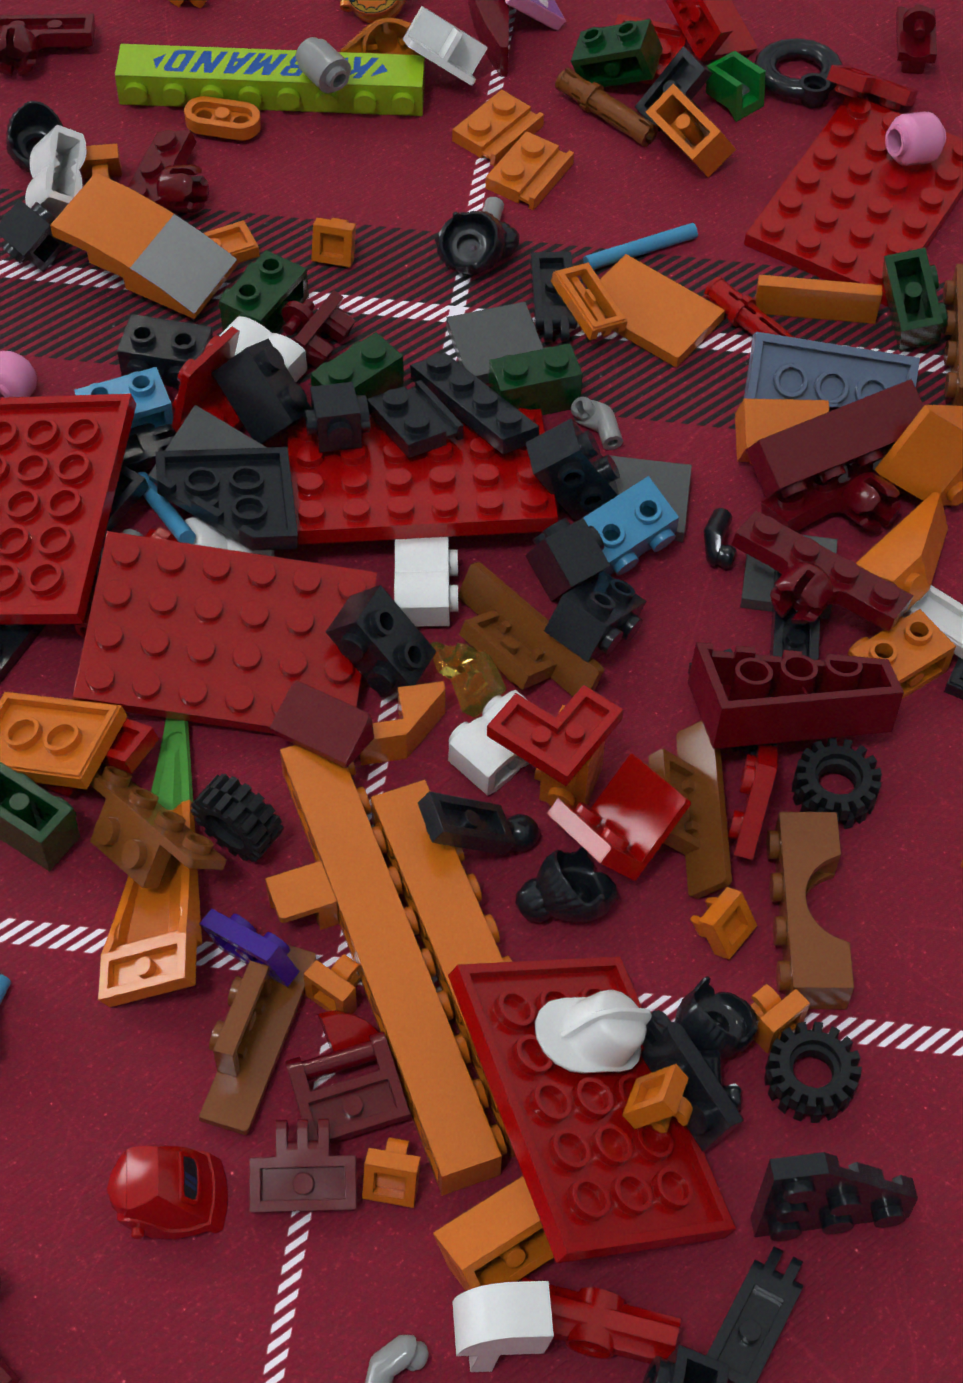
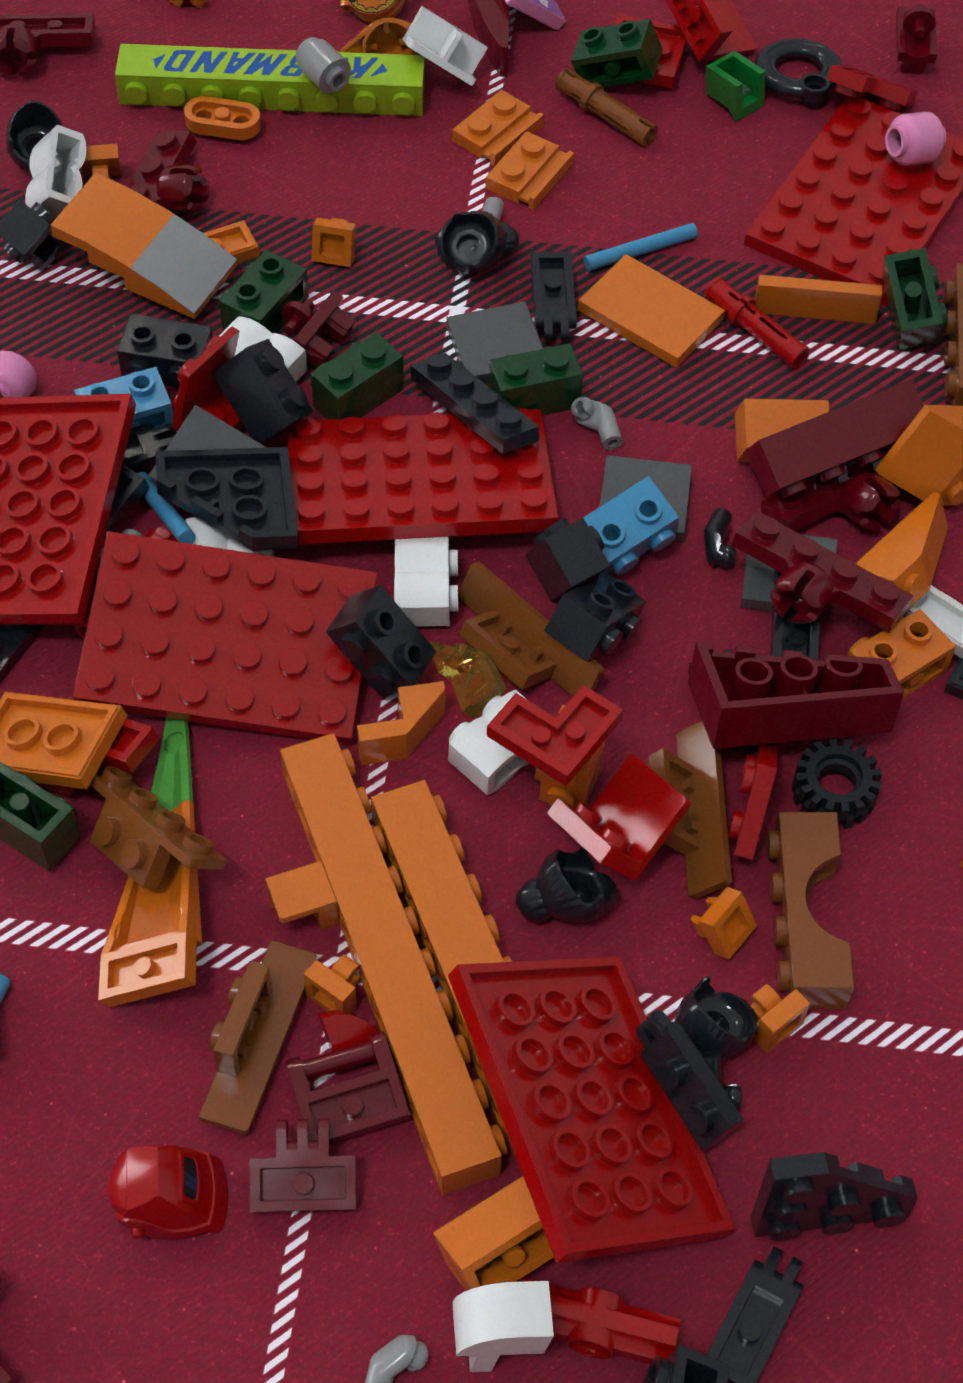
(237, 817): black tyre -> none
(241, 941): dark purple plate -> none
(323, 724): dark red slope -> none
(337, 417): black brick -> none
(391, 1174): orange tile -> none
(414, 419): black plate -> none
(476, 825): black plate -> none
(573, 468): black brick -> none
(582, 301): orange tile -> none
(593, 1032): white piece -> none
(658, 1098): orange tile -> none
(685, 72): black slope -> none
(690, 130): orange brick -> none
(808, 1099): black tyre -> none
(821, 371): sand blue wing -> none

